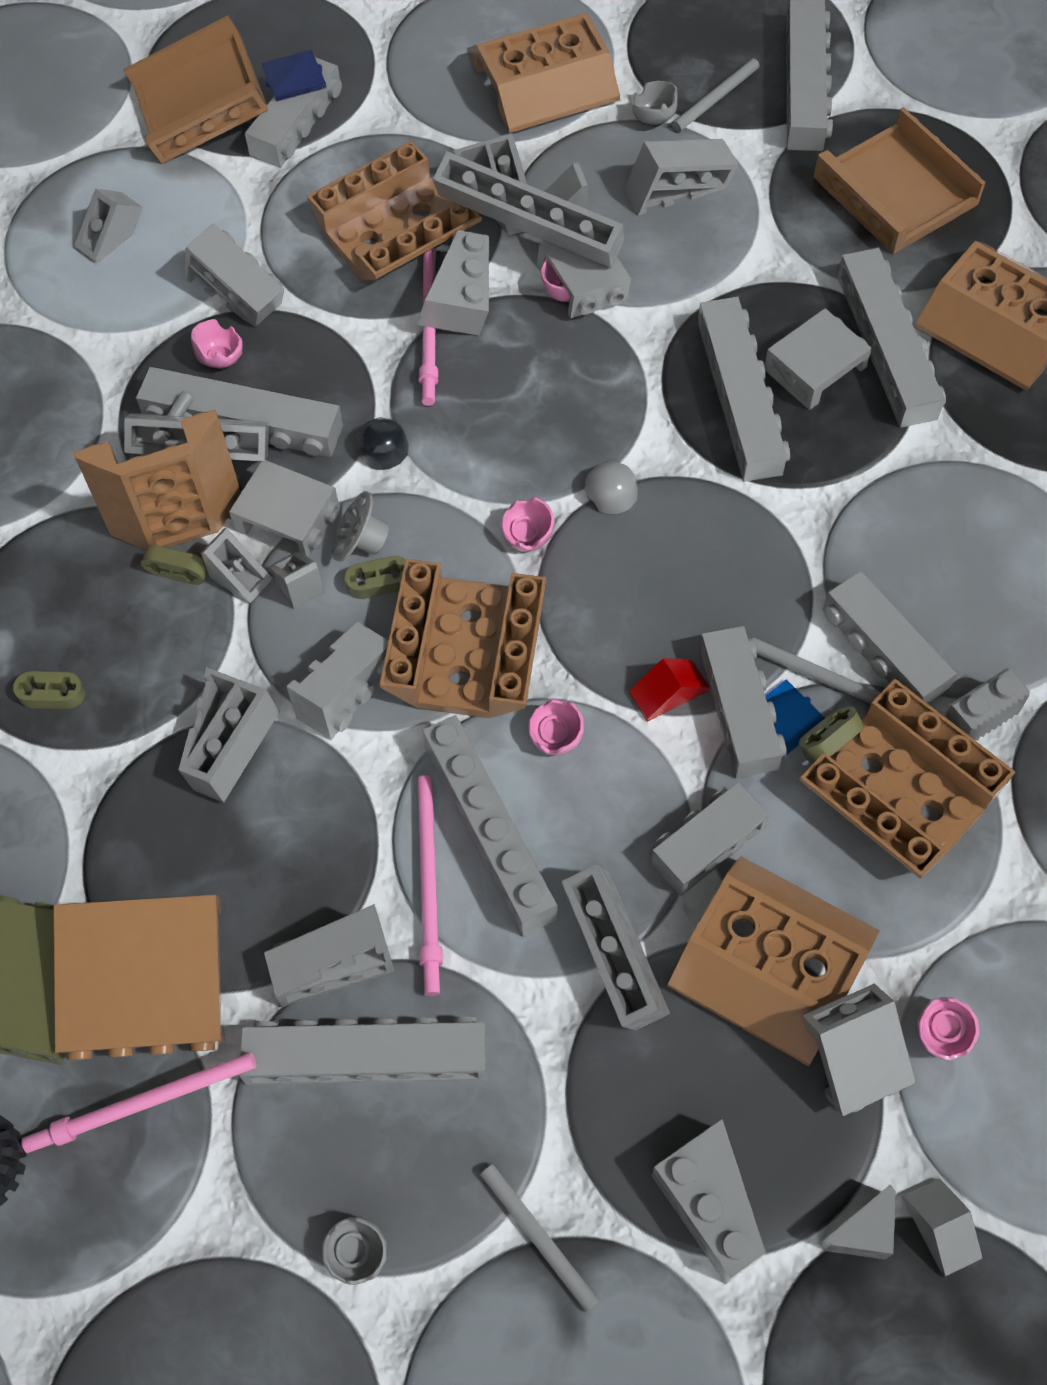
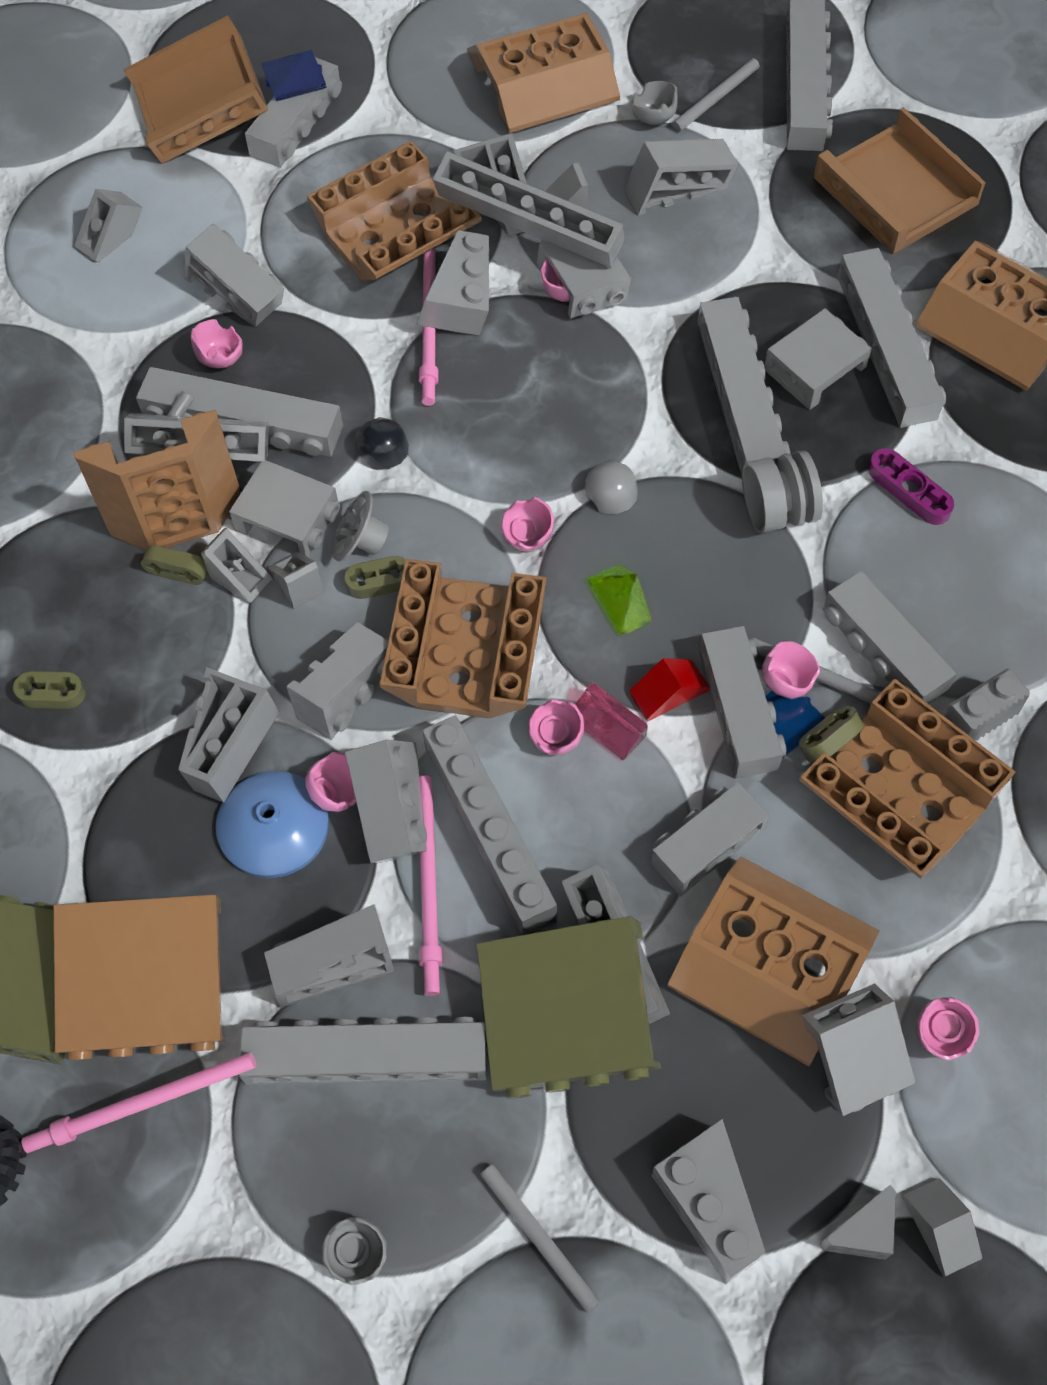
(273, 844): none -> medium blue dish
(330, 783): none -> bright pink hair
(388, 799): none -> light grey wedge
(565, 1007): none -> olive panel
(610, 721): none -> clear pink slope
(621, 598): none -> clear neon green slope
(782, 491): none -> light grey wheel
(790, 669): none -> bright pink hair
(912, 500): none -> magenta beam

